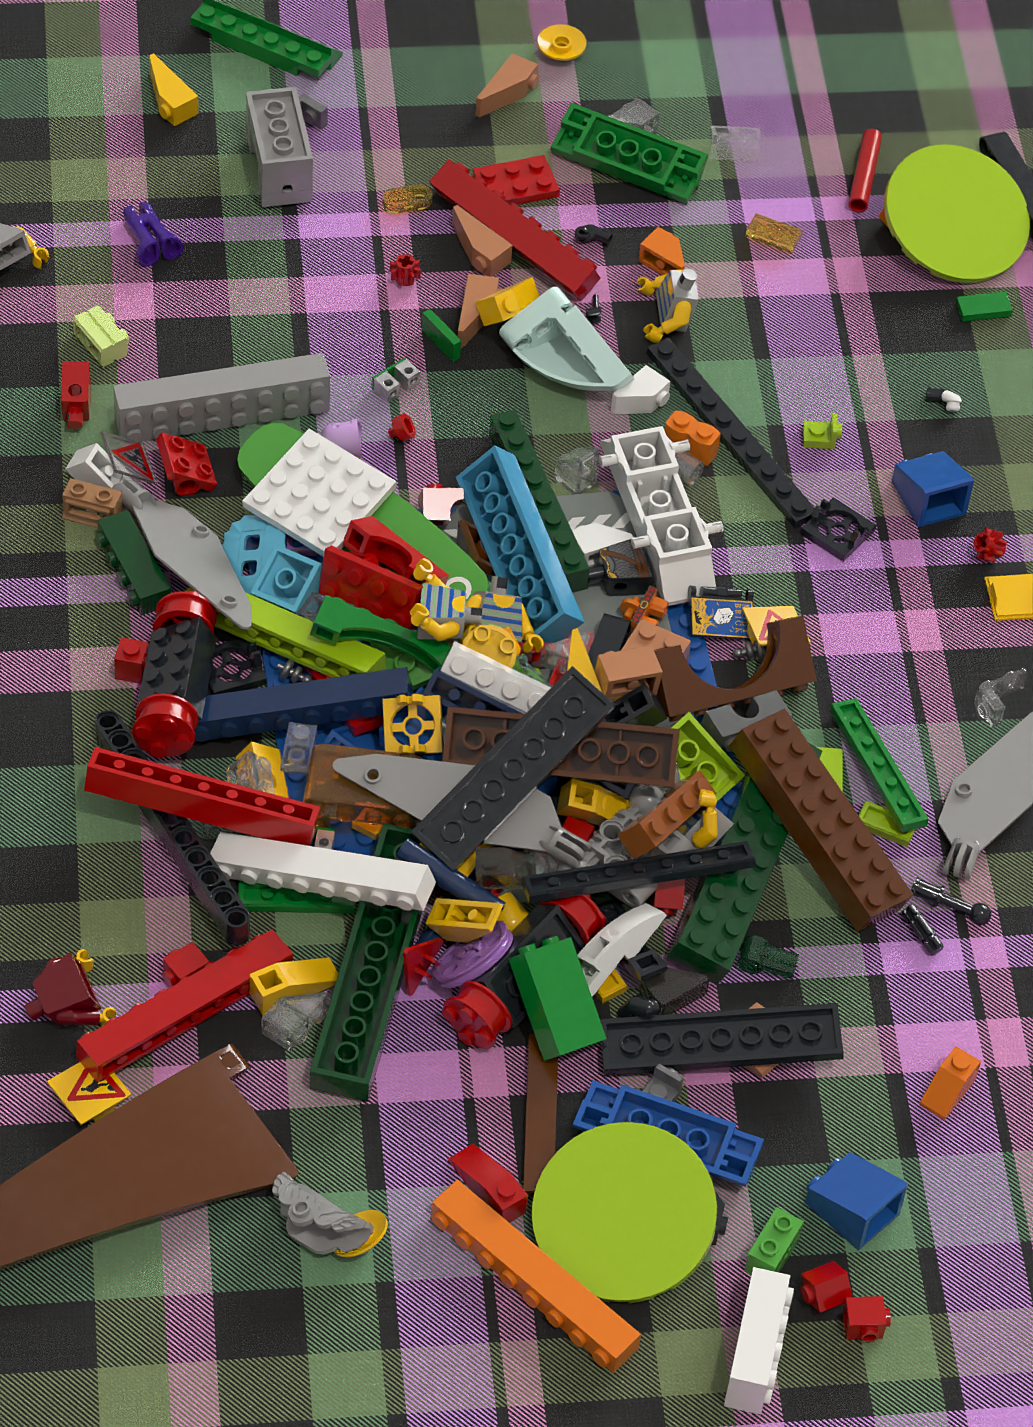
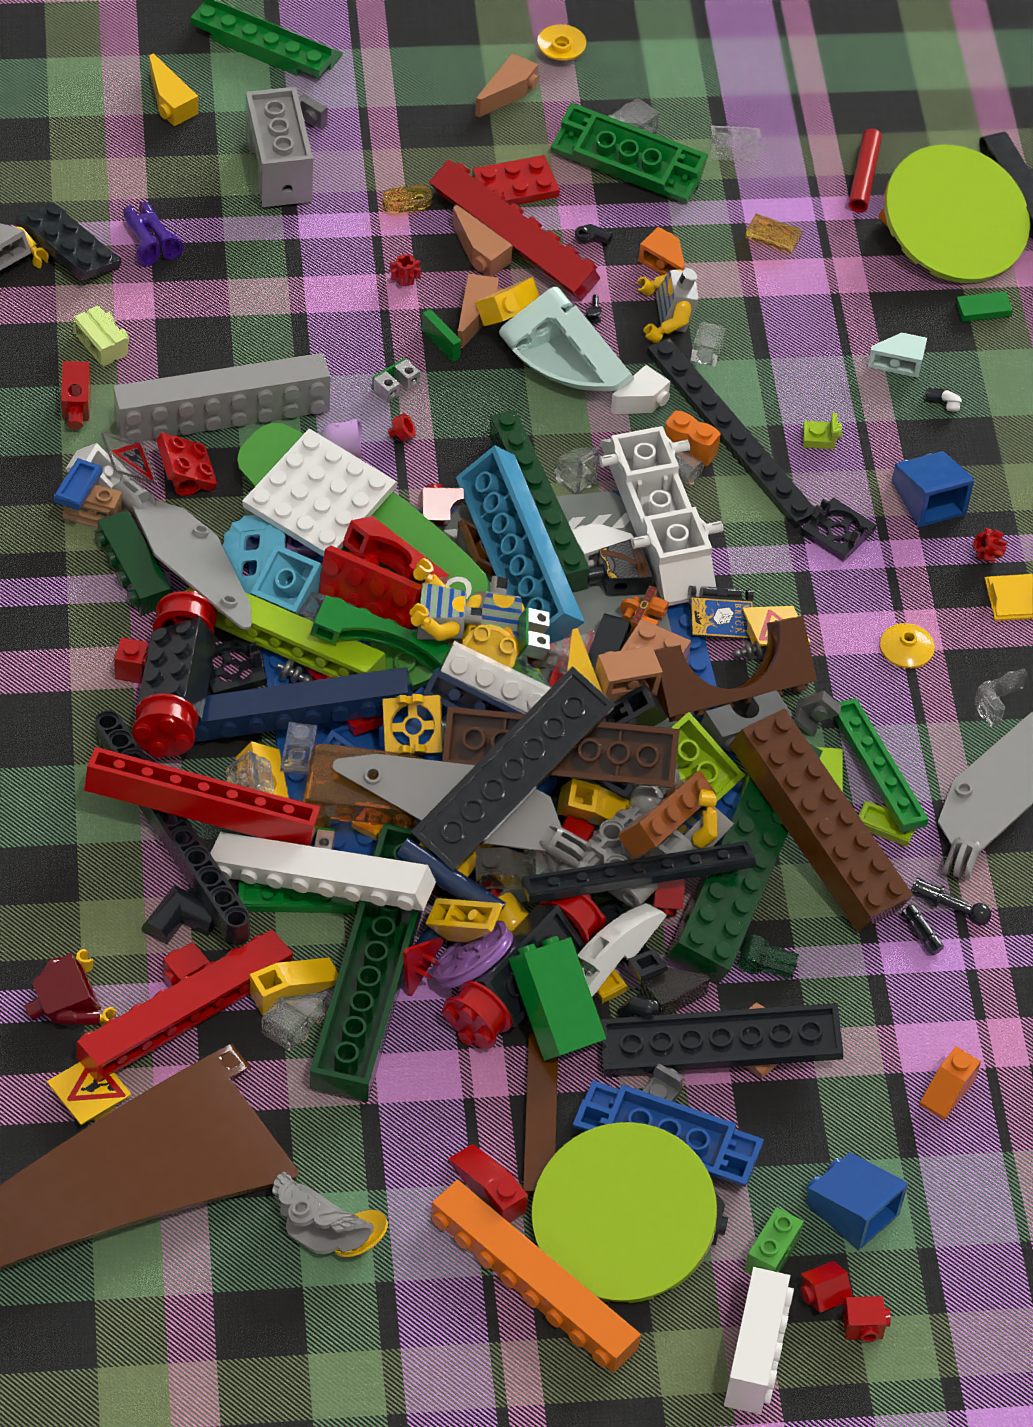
(68, 242): none -> black plate
(78, 484): none -> blue tile
(174, 910): none -> black brick
(532, 627): none -> flat silver piece
(708, 344): none -> clear brick
(814, 710): none -> flat silver bracket
(899, 354): none -> light aqua slope
(904, 653): none -> yellow dish

